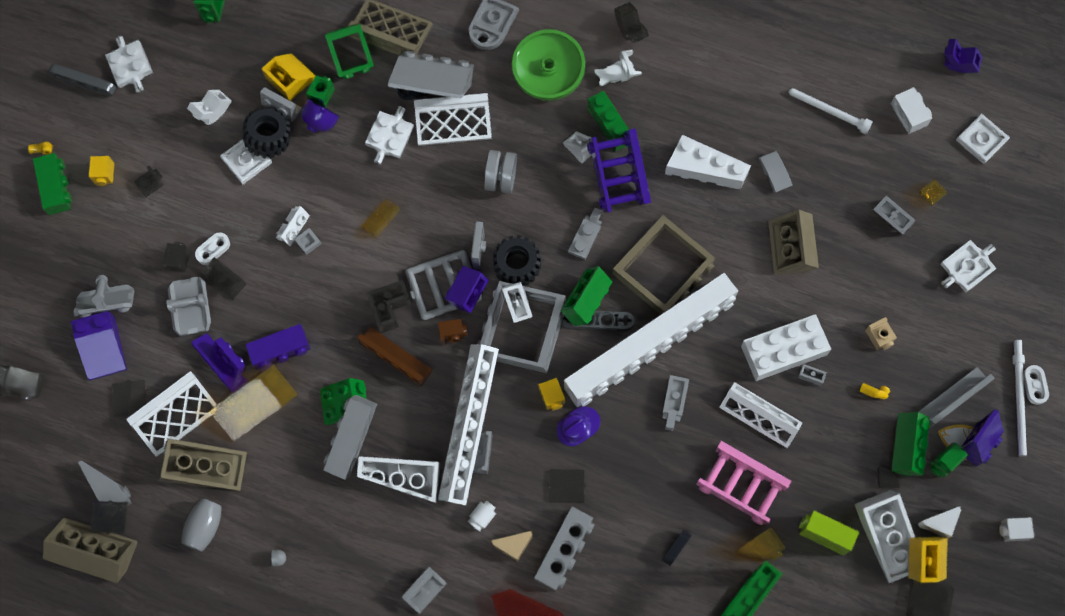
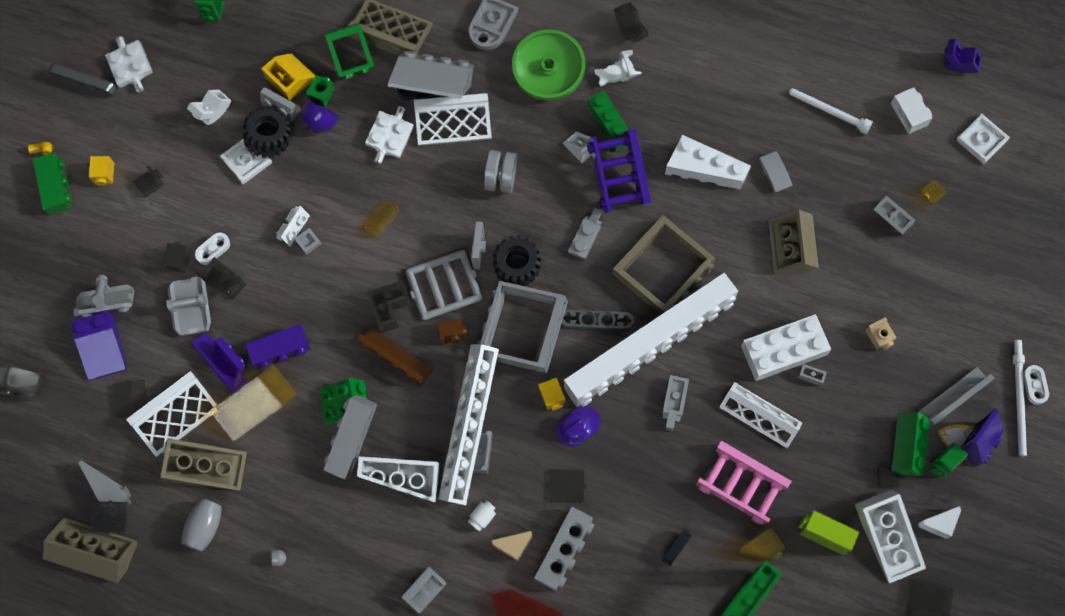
(466, 289): dark purple brick -> none
(517, 302): white slope -> none
(586, 296): green brick -> none
(881, 393): yellow arm -> none
(927, 559): yellow slope -> none
(968, 266): white plate -> none
(1017, 529): white brick -> none

